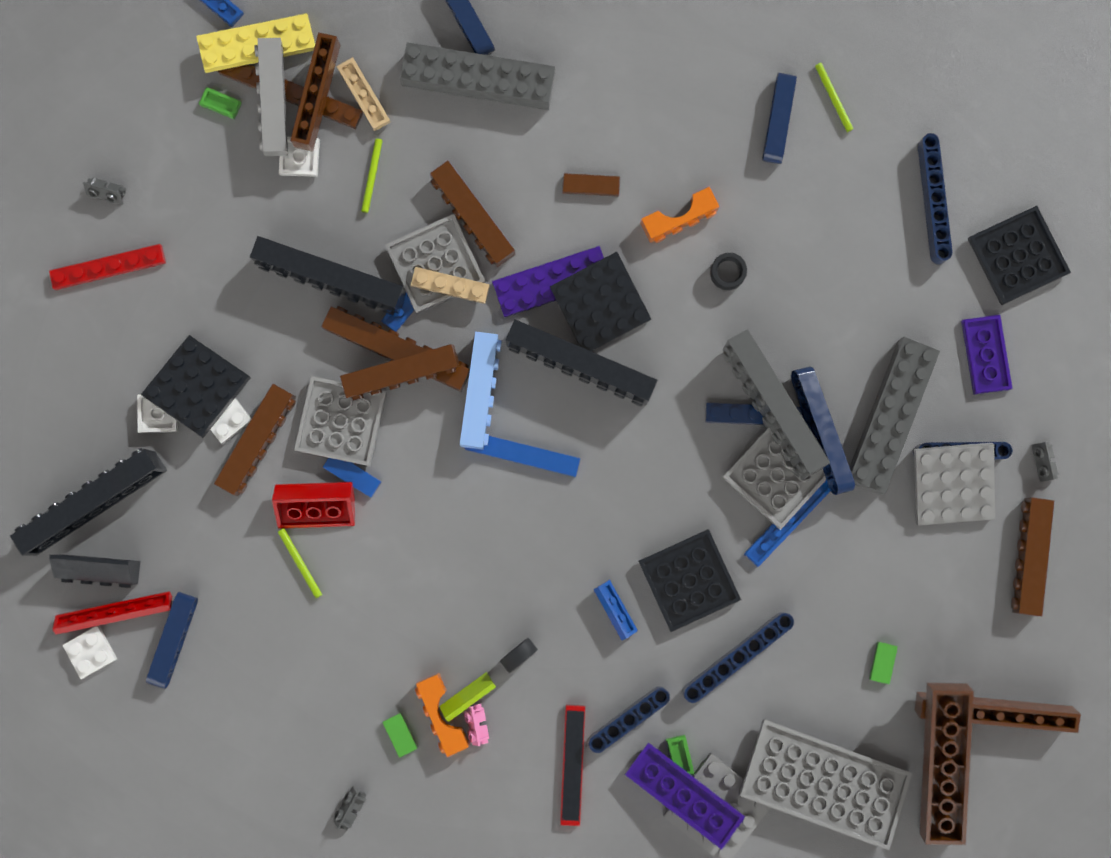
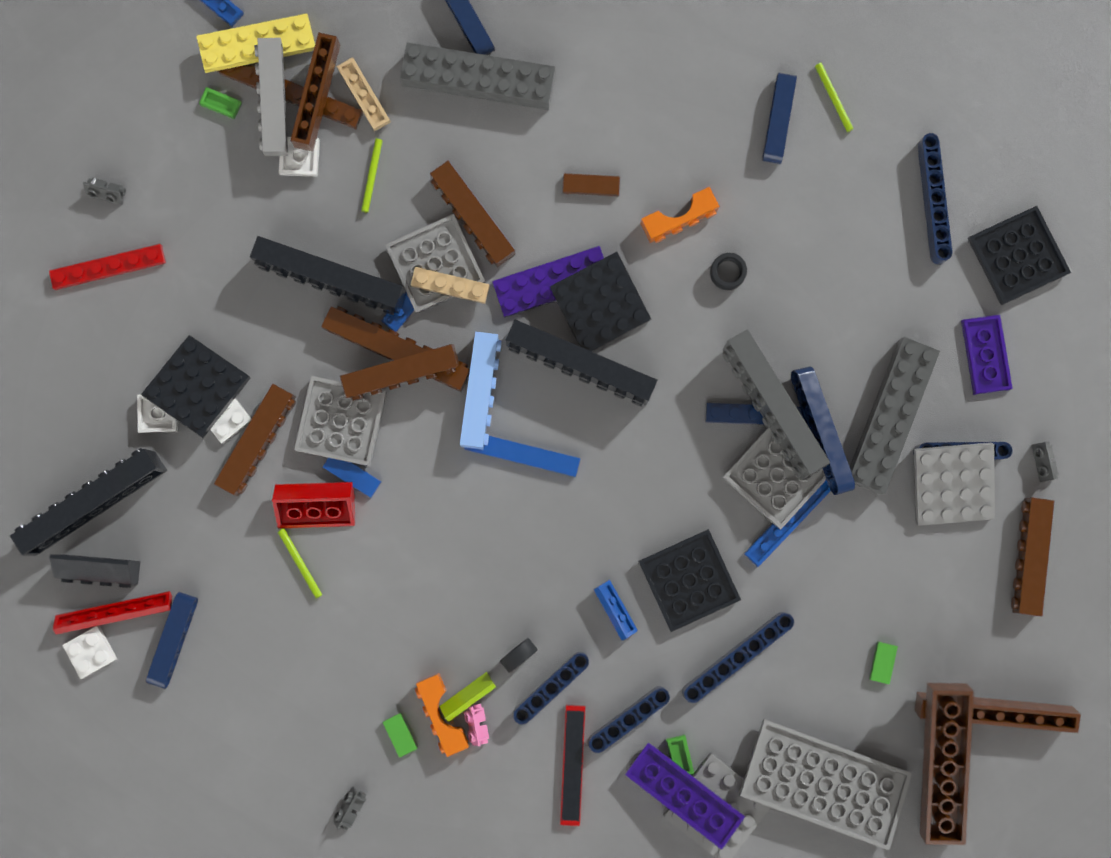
(544, 694): none -> dark blue beam

